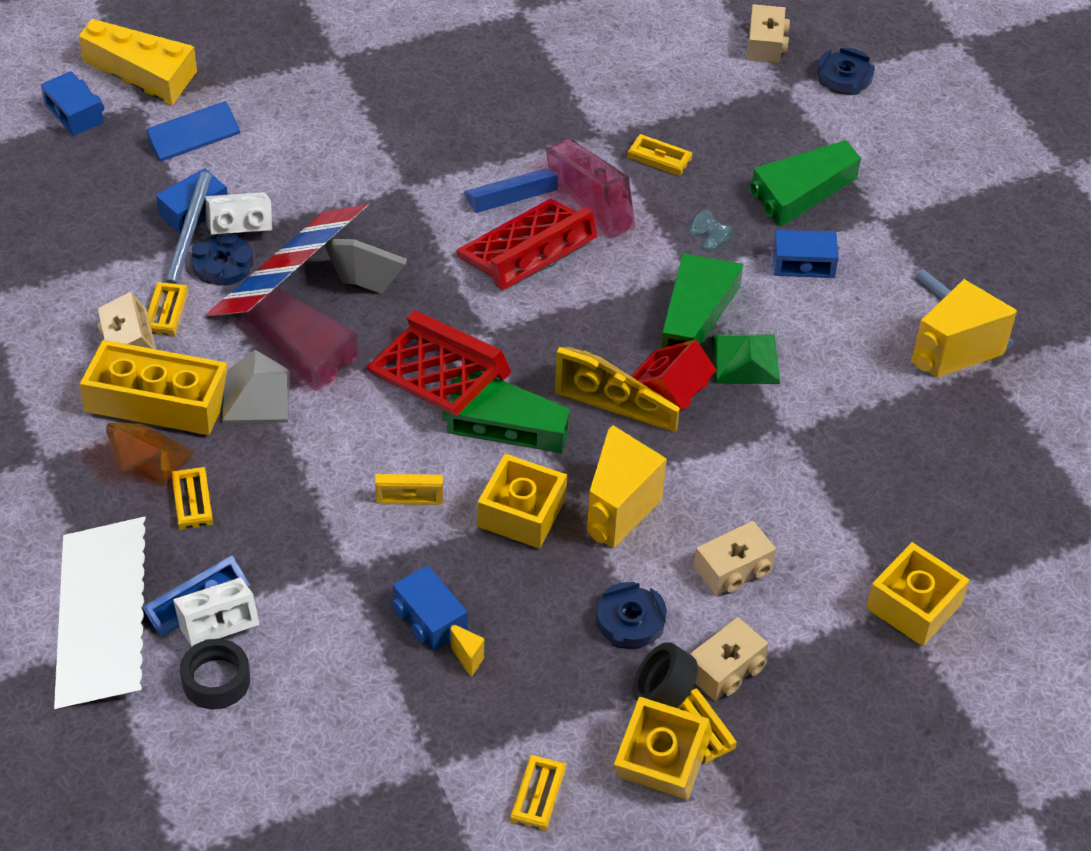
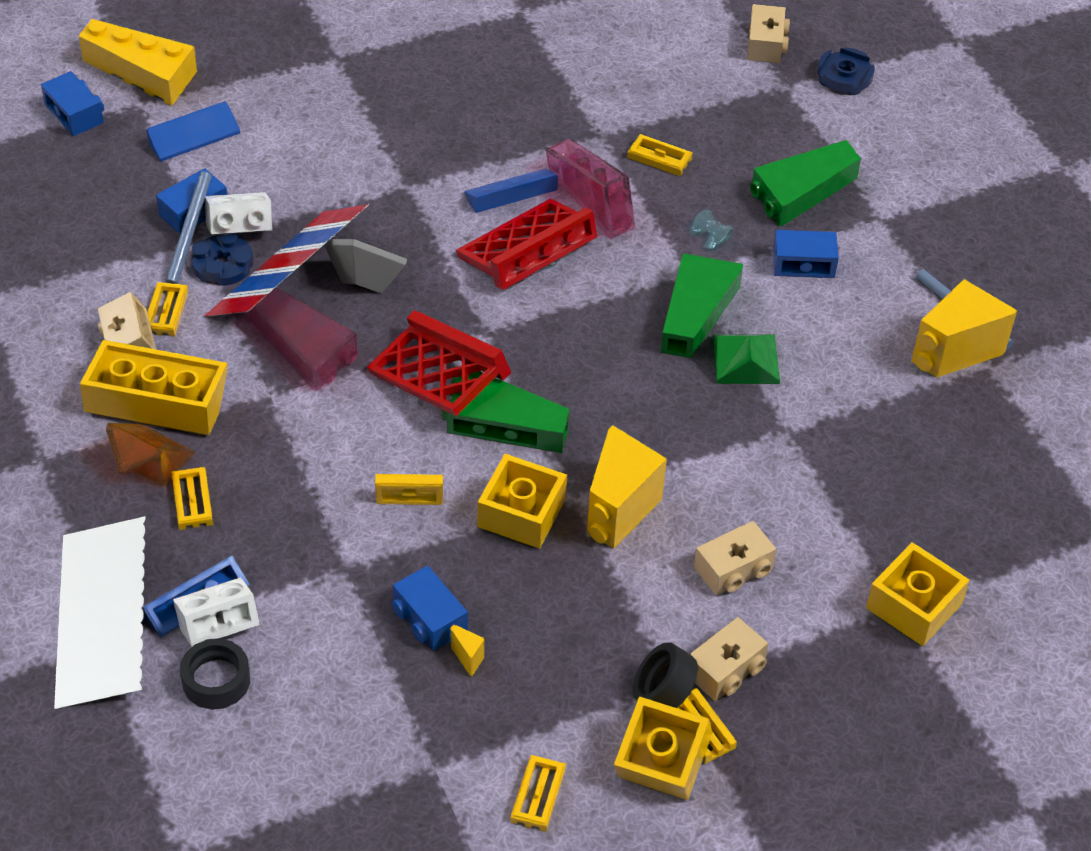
(256, 391): light grey slope -> none
(605, 386): yellow wedge -> none
(625, 631): dark blue plate -> none
(676, 372): red slope -> none

